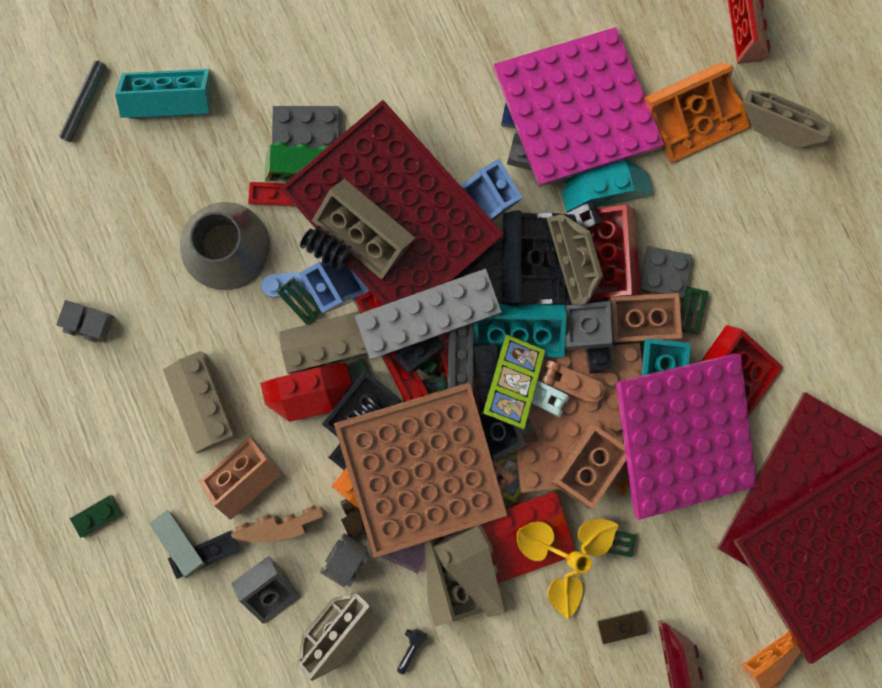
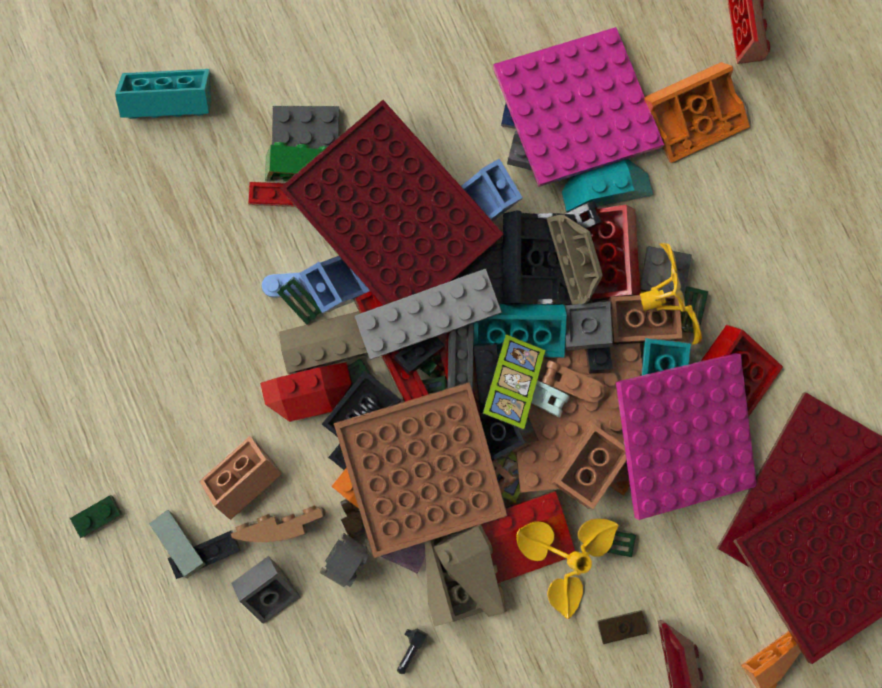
(82, 101): dark grey axle -> none
(84, 320): dark grey piece -> none
(199, 401): dark tan slope -> none
(244, 261): dark grey cone -> none
(326, 248): black piece -> none
(333, 635): dark tan wedge -> none
(360, 223): dark tan slope -> none
(655, 298): none -> yellow plant
(785, 120): dark tan wedge -> none

